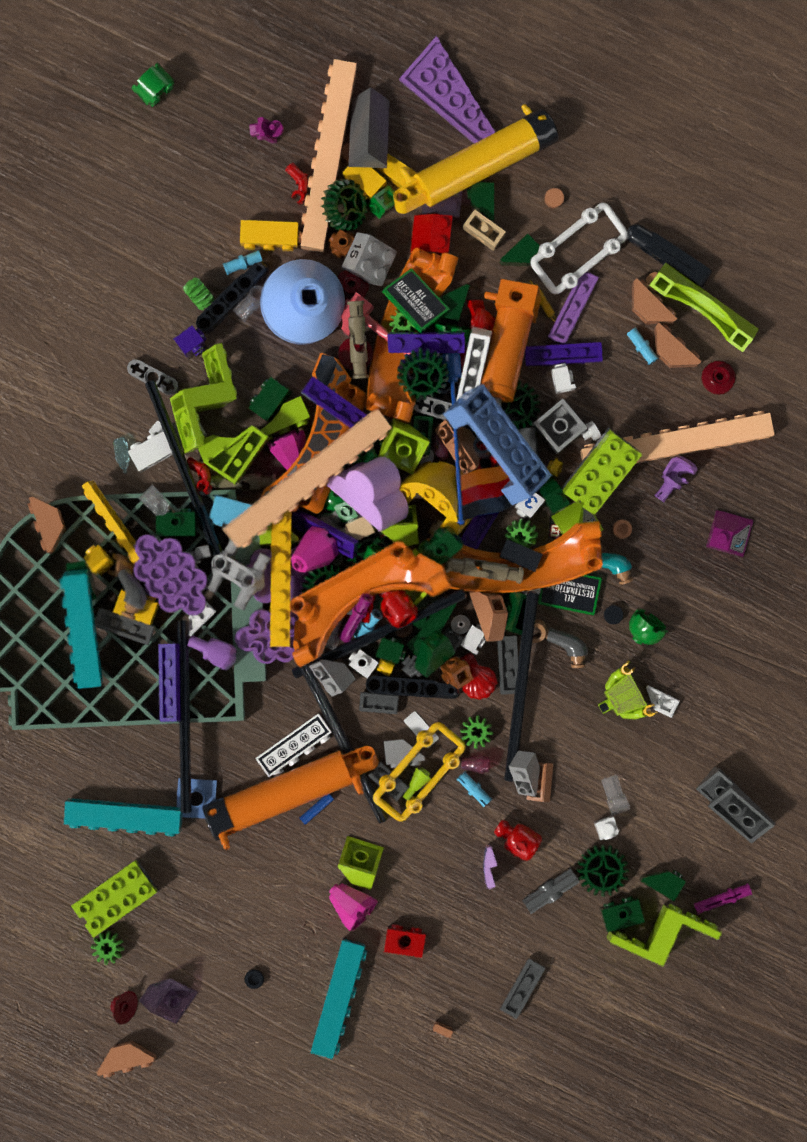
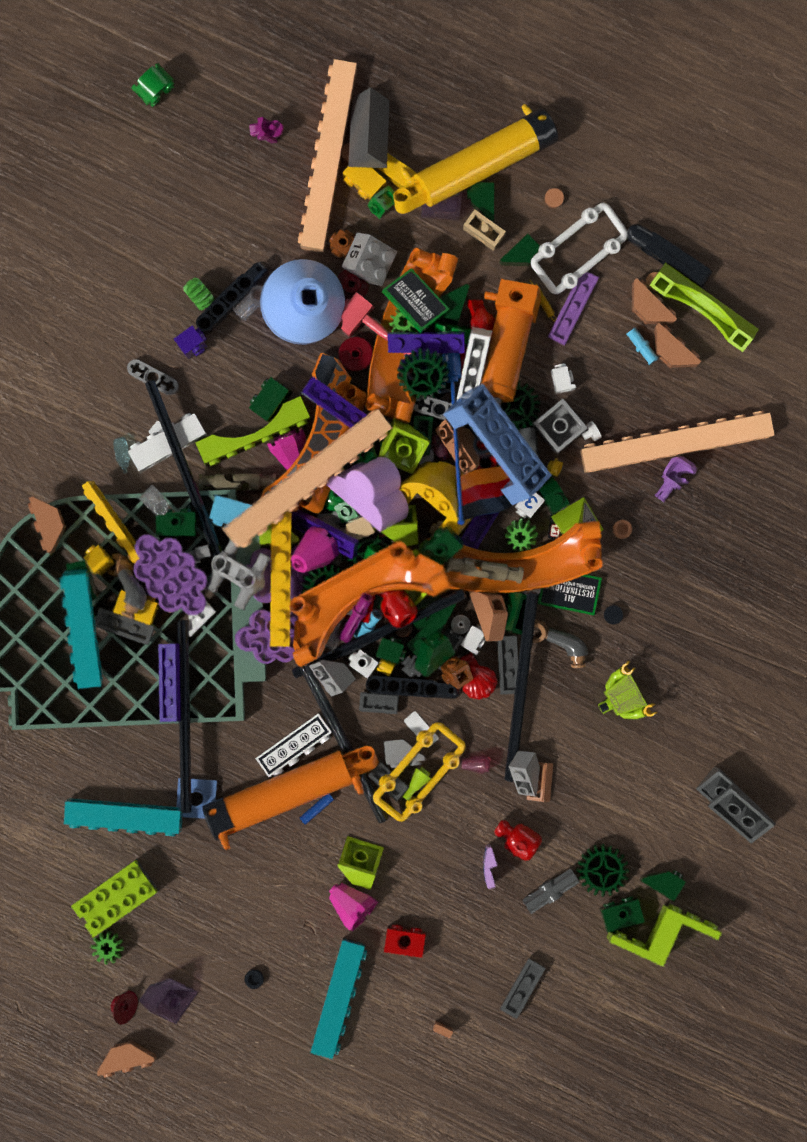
(203, 398): lime bracket -> none
(203, 471): red piece -> none
(216, 651): medium lavender piece -> none
(238, 455): lime wedge -> none
(242, 262): medium azure pin -> none
(269, 235): yellow brick -> none
(301, 181): red piece -> none
(339, 206): dark green gear -> none
(357, 329): dark tan piece -> none
(431, 233): red slope -> none
(444, 90): medium lavender wing -> none
(474, 738): bright green gear -> none
(474, 789): medium azure pin -> none
(521, 555): black tile -> none
(563, 354): dark purple plate -> none
(601, 471): lime piece -> none
(606, 828): white brick -> none
(616, 799): clear piece -> none
(617, 565): teal piece -> none
(646, 628): green cylinder -> none
(663, 703): white tile -> none
(714, 385): dark red piece -> none
(723, 898): magenta pin -> none
(729, 533): magenta slope -> none

